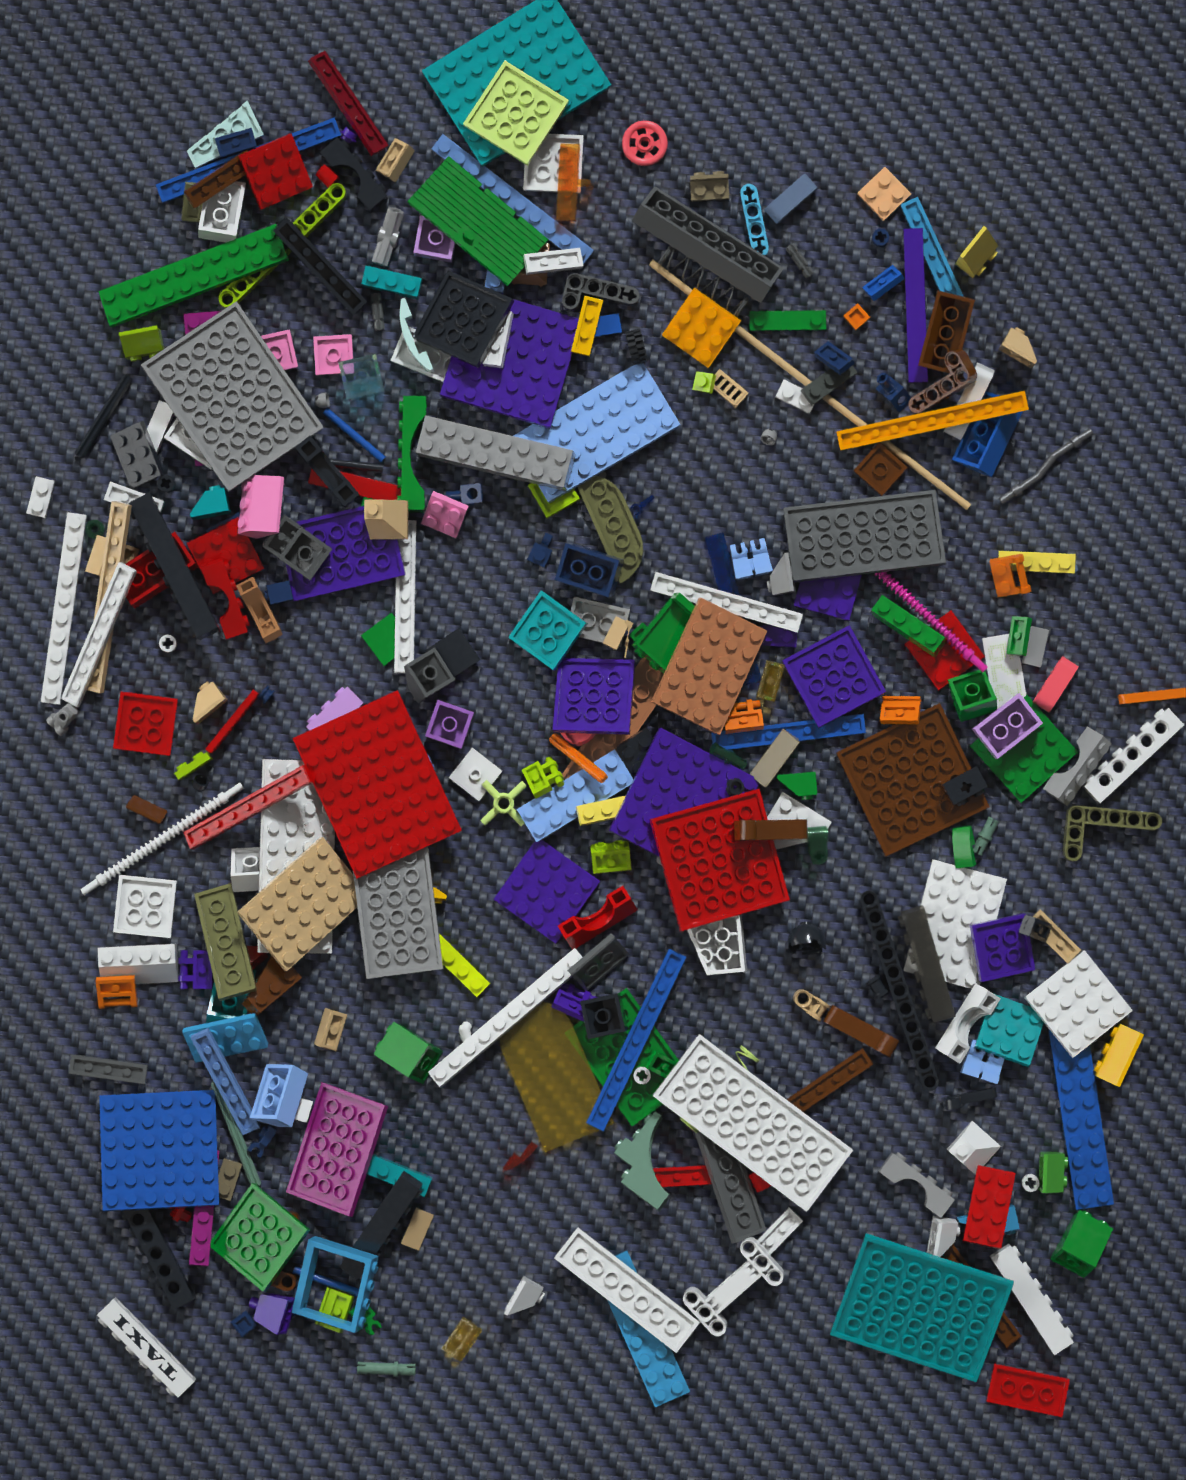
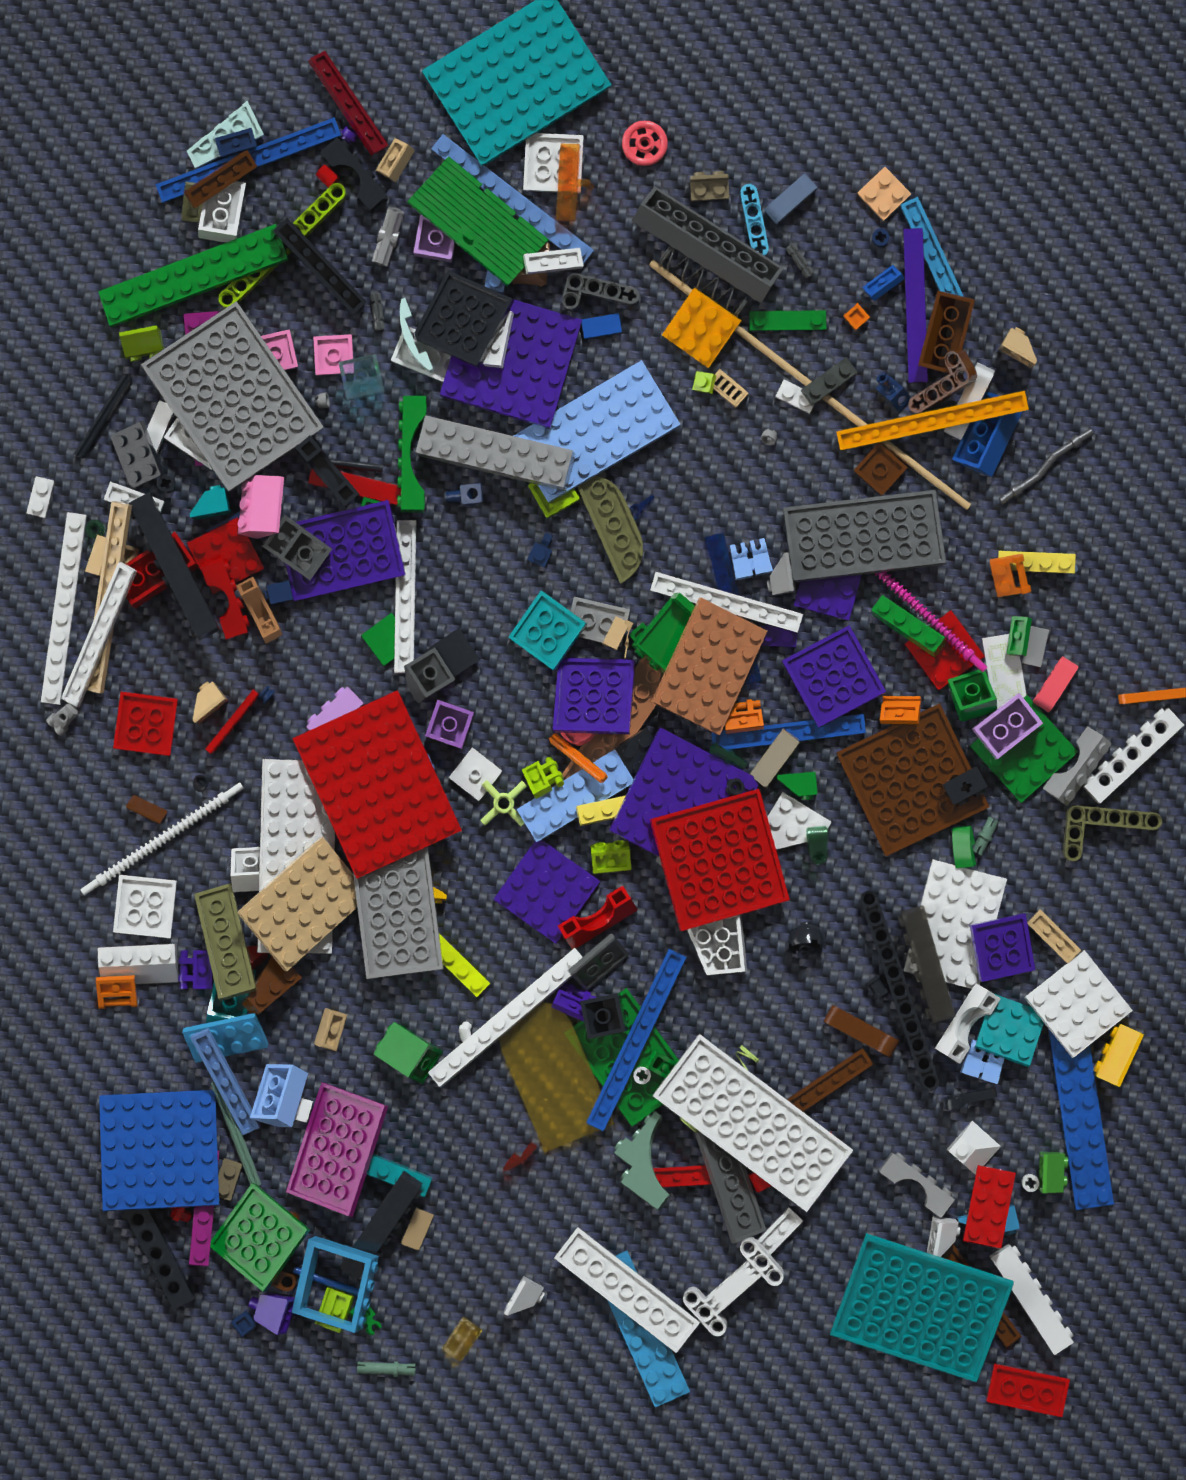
(108, 1069): dark grey gear -> none
(146, 1347): white brick -> none
(172, 647): white bush -> none
(186, 769): lime plate -> none
(248, 807): tile -> none
(265, 1135): dark blue plate -> none
(275, 171): red plate -> none
(354, 435): blue piece -> none
(386, 519): tan slope -> none
(391, 281): teal arch -> none
(444, 514): bright pink plate -> none
(516, 112): yellowish green plate -> none
(587, 326): yellow plate -> none
(589, 569): dark blue brick -> none
(636, 346): black tyre -> none
(770, 681): clear yellow slope -> none
(770, 829): reddish brown beam -> none
(811, 1005): tan piece -> none
(834, 357): dark blue plate -> none
(980, 250): light yellow slope -> none
(1035, 928): black slope -> none
(1082, 1243): green slope -> none

